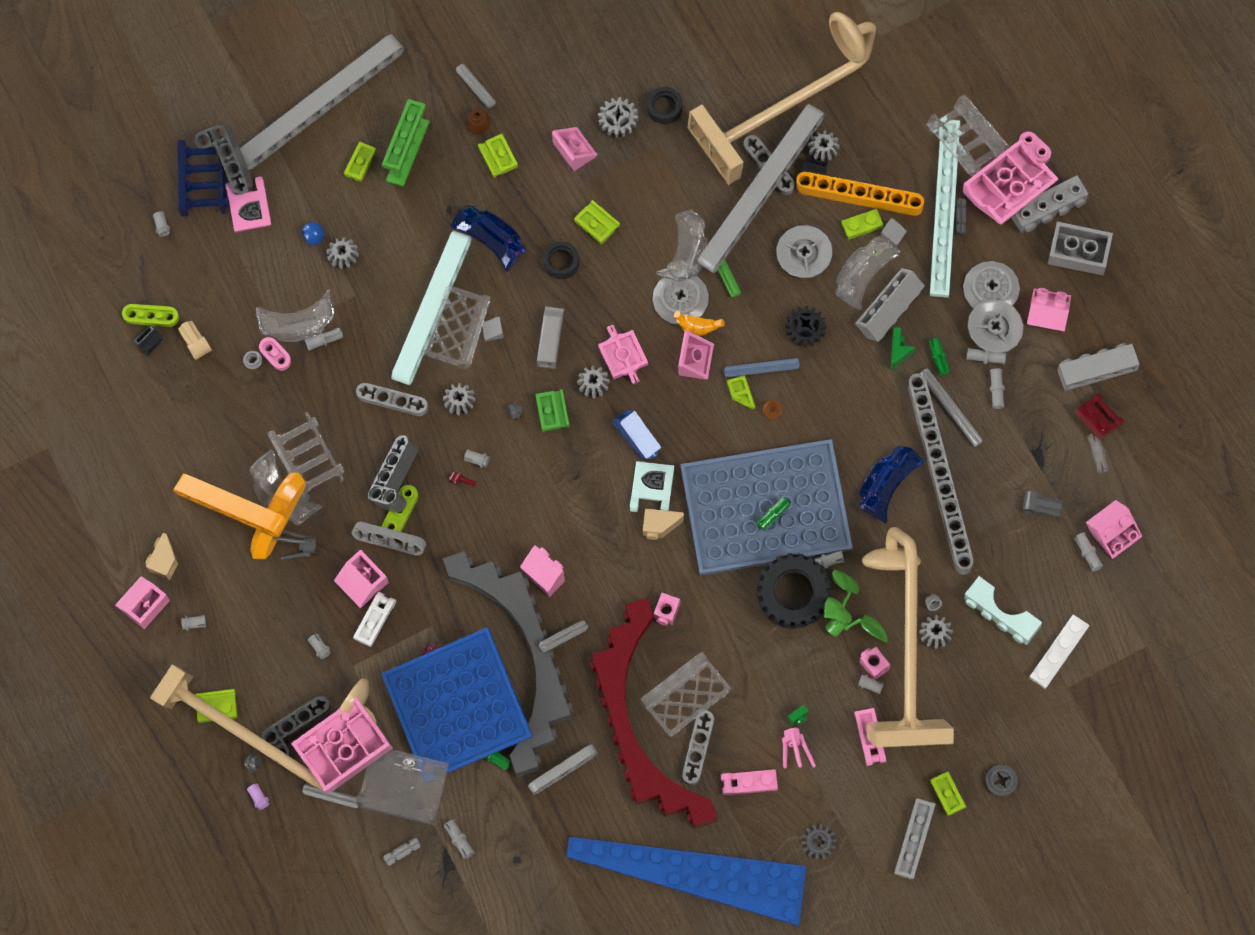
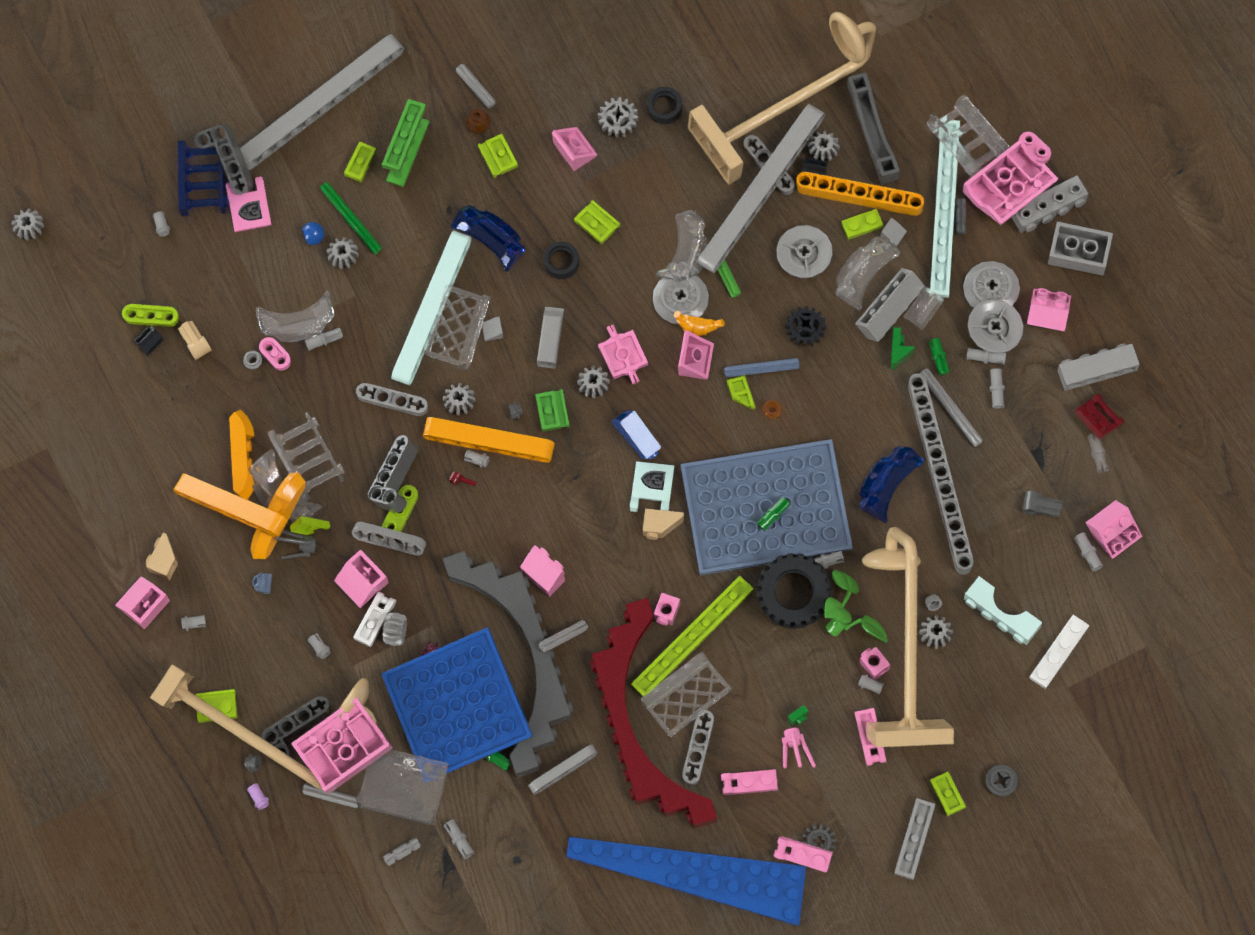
(28, 230): none -> light grey gear
(240, 433): none -> light orange brick
(262, 582): none -> sand blue plate
(307, 525): none -> lime tile
(351, 218): none -> green axle
(394, 629): none -> light grey gear
(488, 439): none -> light orange beam
(692, 637): none -> lime plate
(803, 854): none -> bright pink plate
(874, 135): none -> dark grey arch
(924, 308): none -> clear slope

